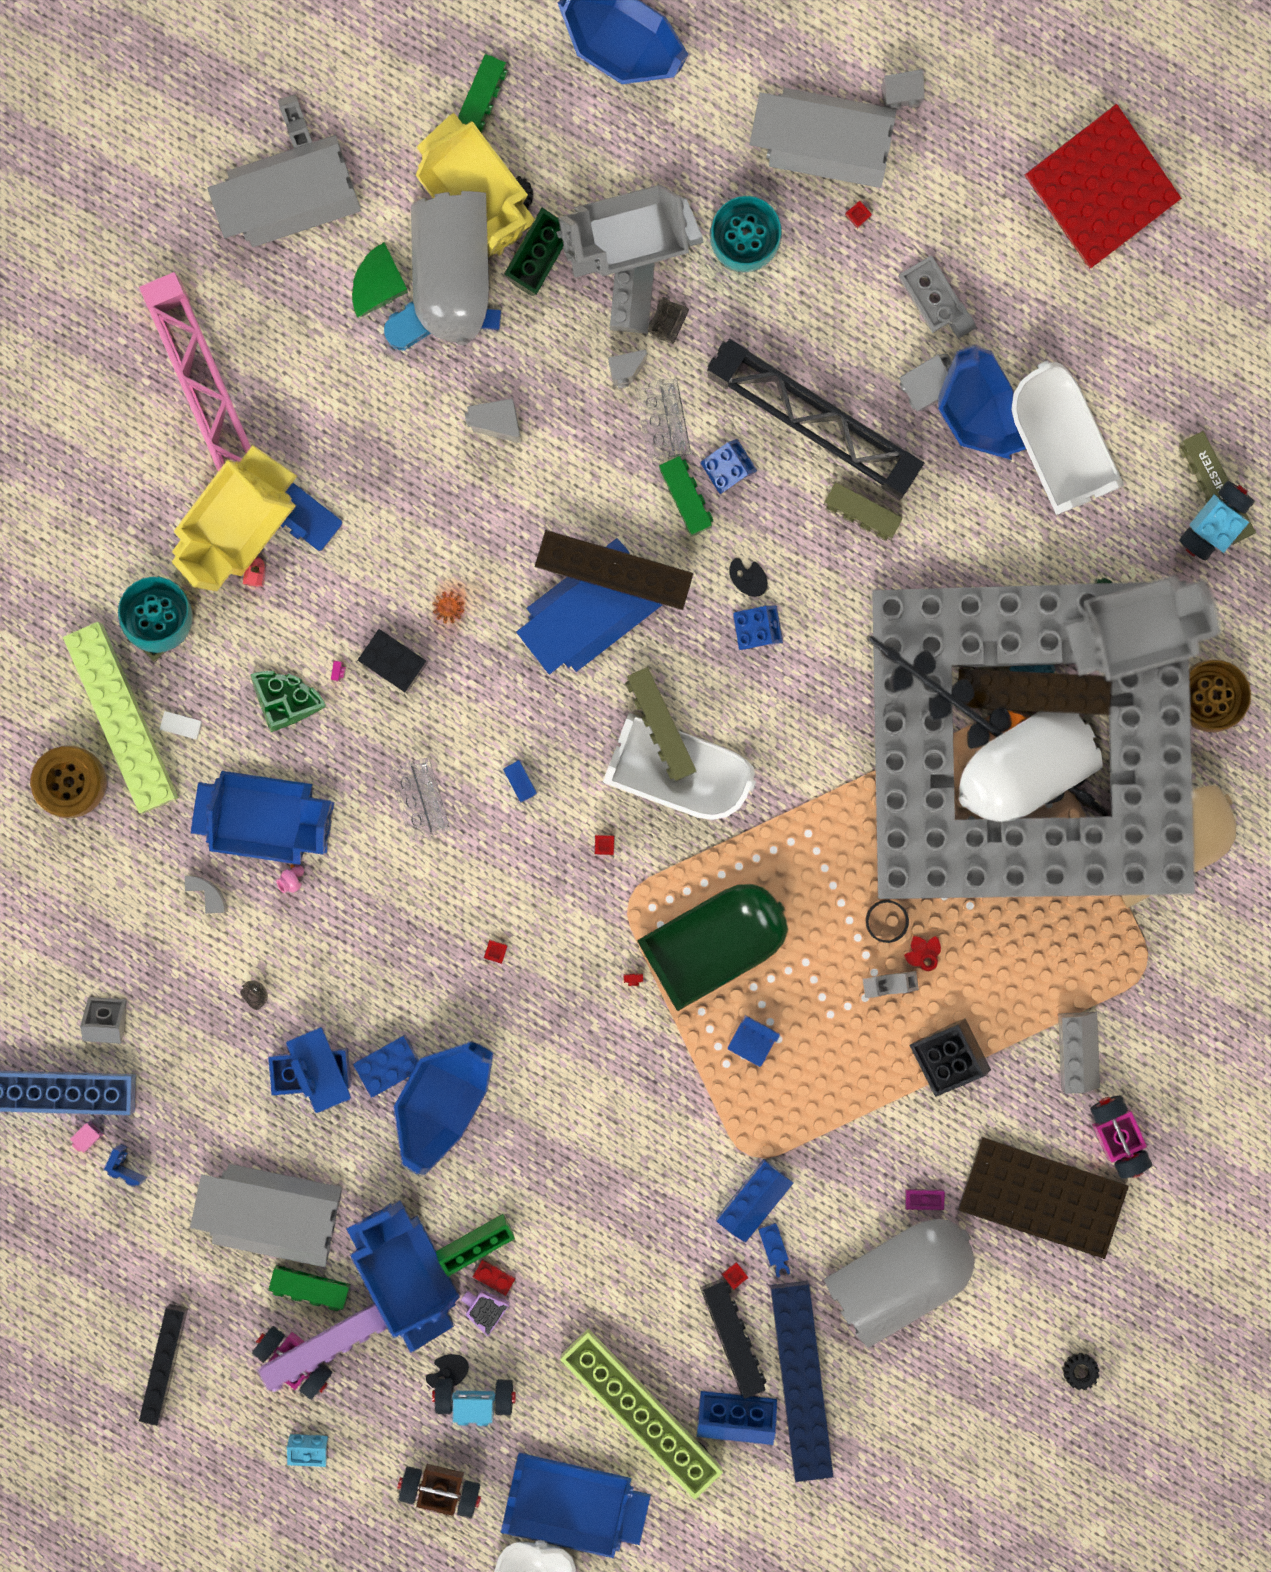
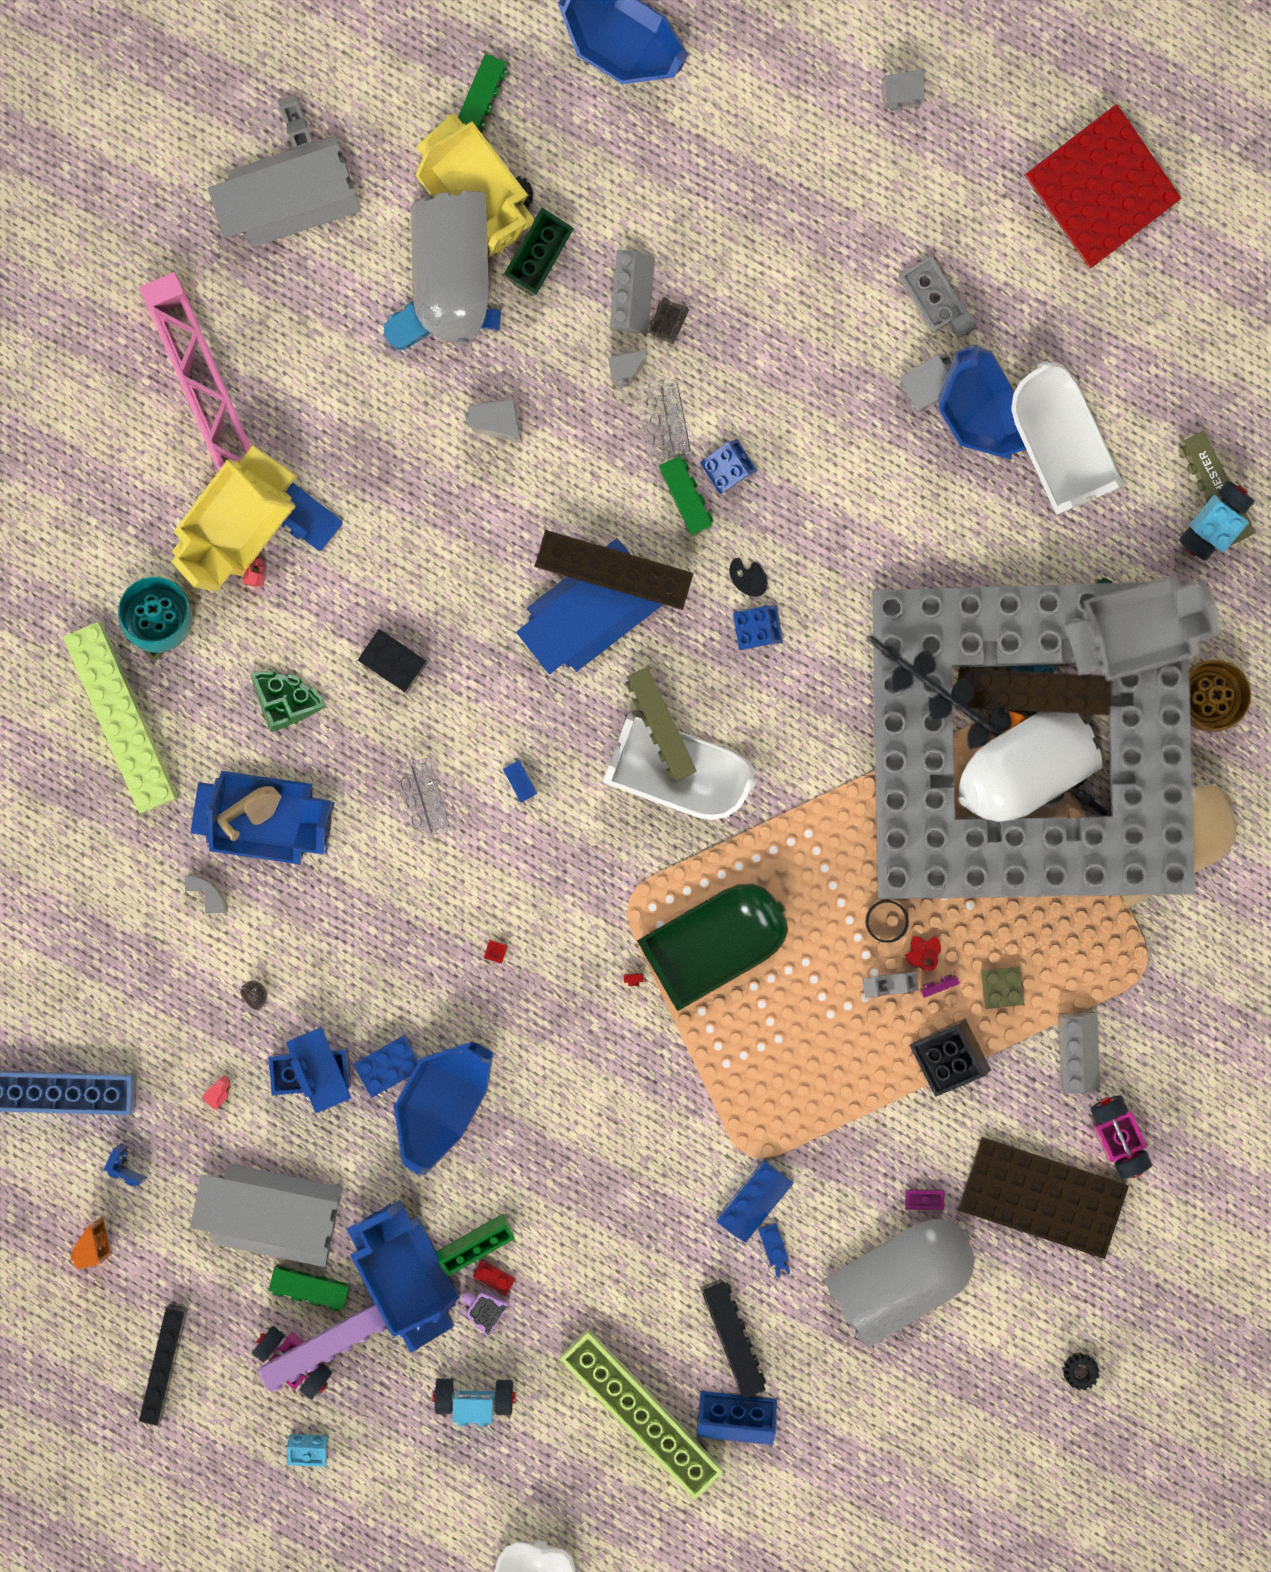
(44, 777): pearl gold wheel -> none
(86, 1137): bright pink brick -> none
(92, 1246): none -> orange slope
(104, 1020): light grey slope -> none
(180, 725): white tile -> none
(218, 1092): none -> coral rock
(257, 805): none -> tan piece
(289, 879): bright pink animal -> none
(338, 671): dark pink plate -> none
(376, 282): green brick -> none
(439, 1490): brick -> none
(452, 1367): black piece -> none
(454, 603): clear orange gear -> none
(573, 1506): blue panel -> none
(604, 845): red plate -> none
(628, 231): light grey panel -> none
(730, 360): black piece -> none
(735, 1275): red plate -> none
(740, 210): teal wheel -> none
(753, 1041): blue bracket -> none
(801, 1381): dark blue brick -> none
(824, 135): light grey panel -> none
(858, 214): red plate -> none
(863, 511): olive brick -> none
(945, 983): none -> magenta plate
(1002, 987): none -> olive plate

